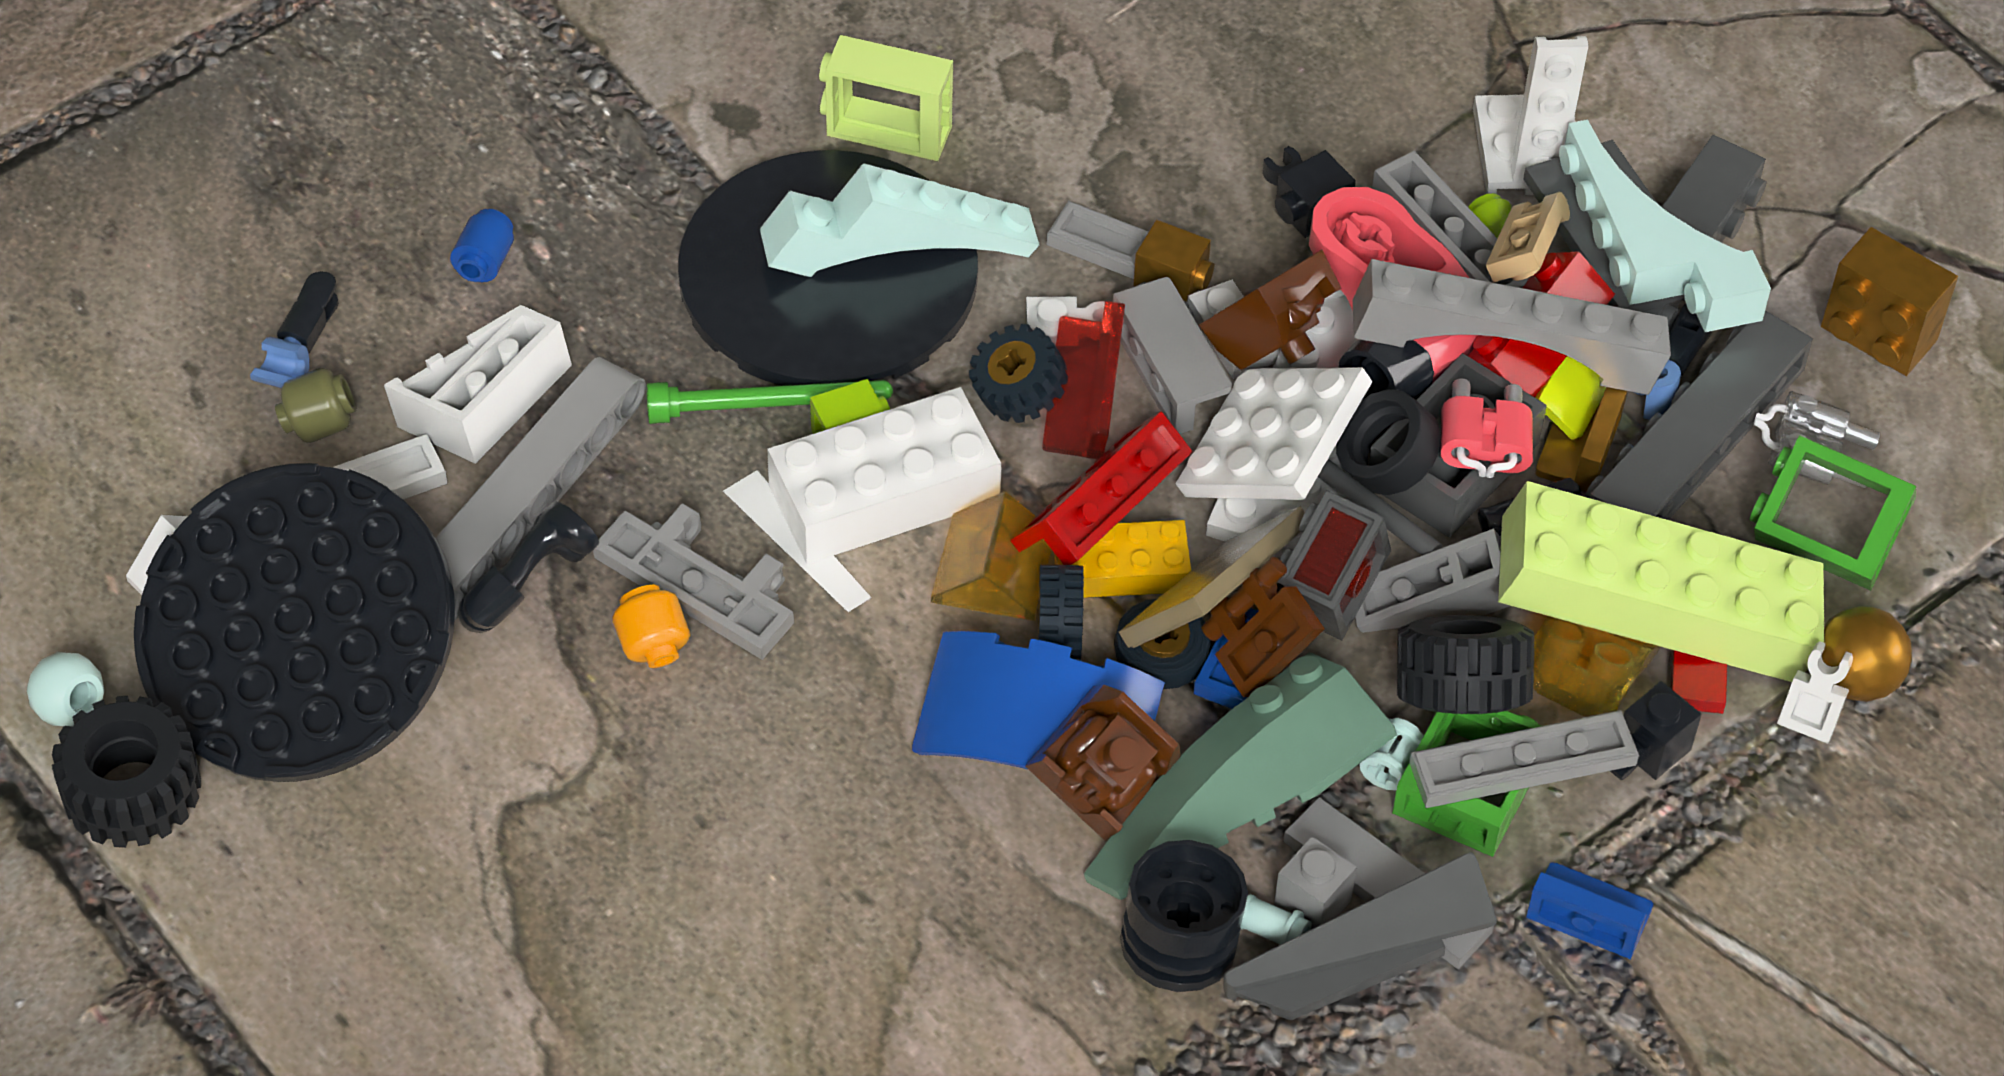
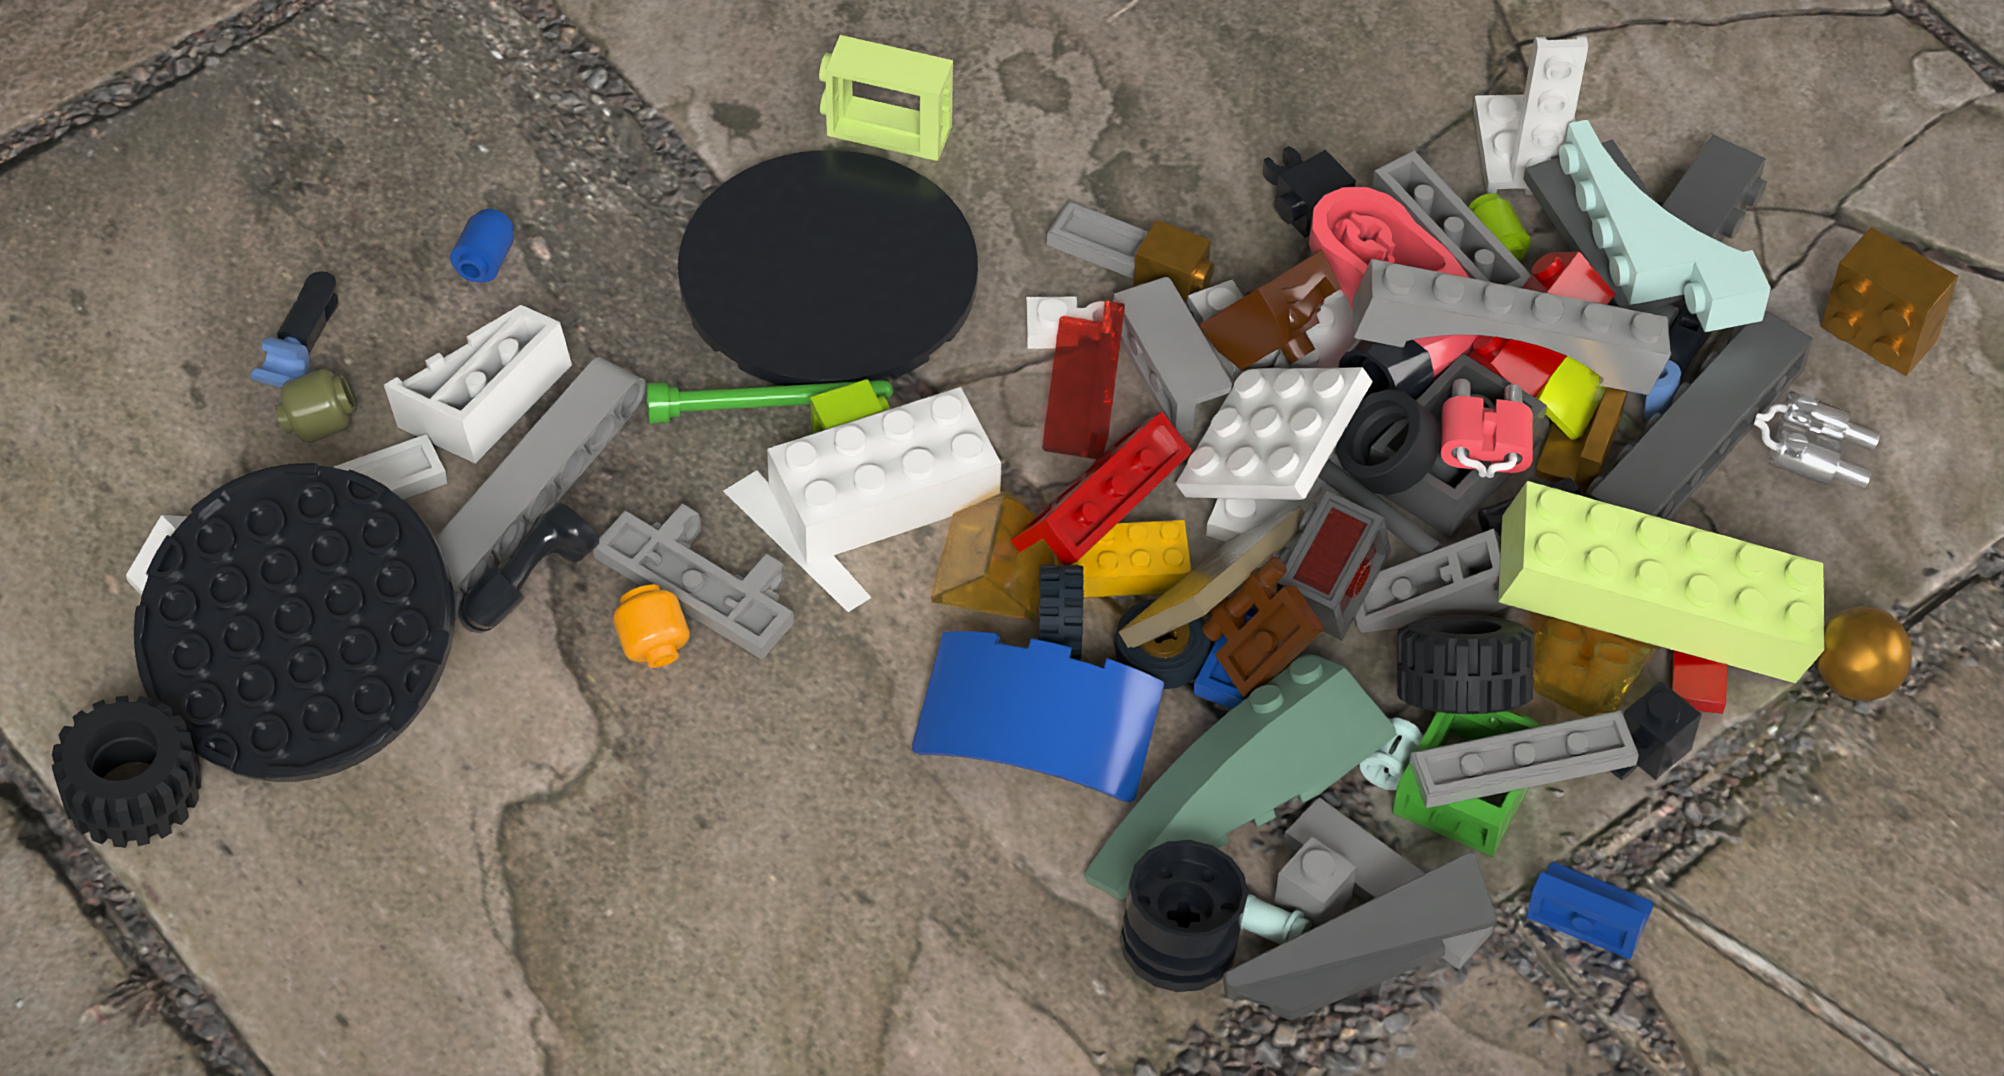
(63, 686): light aqua piece -> none
(890, 214): light aqua arch -> none
(1036, 369): black wheel -> none
(1104, 759): reddish brown brick -> none
(1527, 238): tan plate -> none
(1815, 699): white plate -> none
(1880, 541): bright green window -> none

